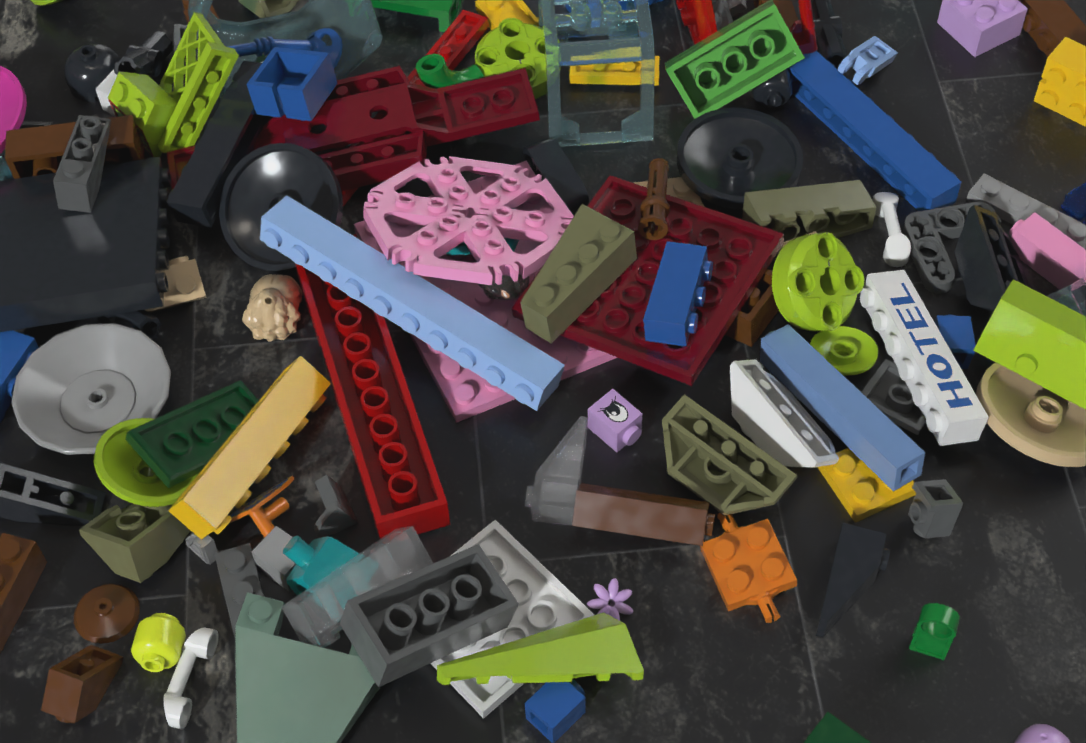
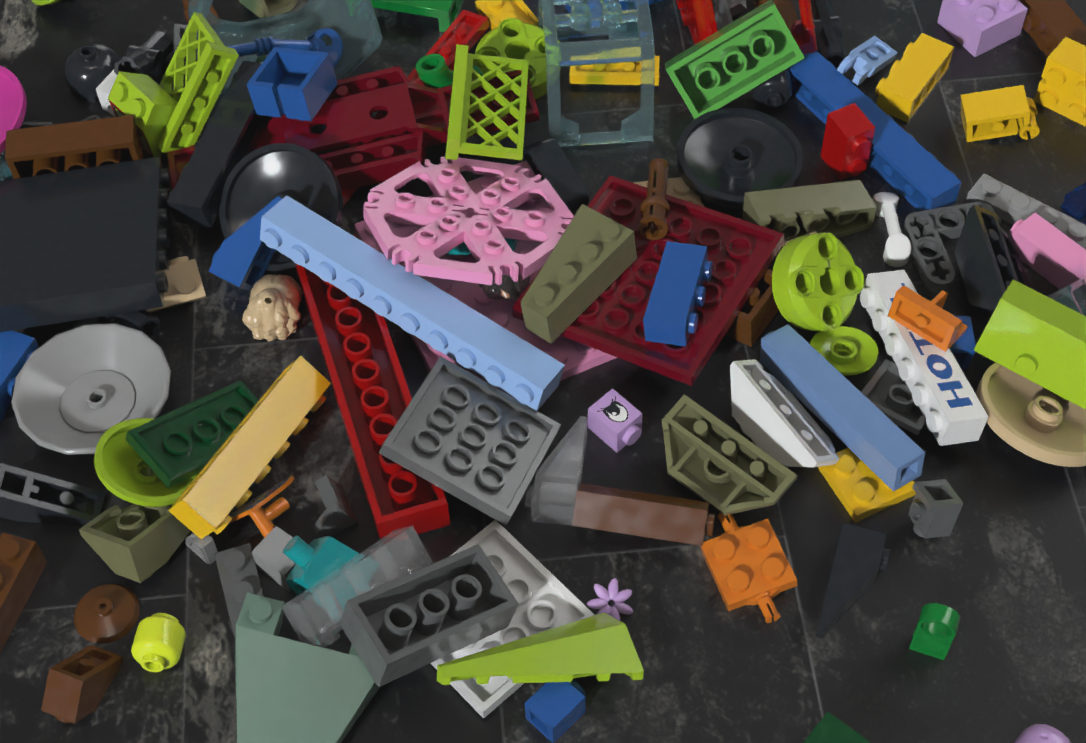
(82, 164): dark grey slope -> none
(199, 644): white bar -> none
(243, 255): none -> blue slope
(461, 108): none -> lime fence
(471, 440): none -> dark grey plate
(847, 141): none -> red brick
(913, 77): none -> yellow brick
(926, 317): none -> orange panel
(998, 114): none -> yellow hinge

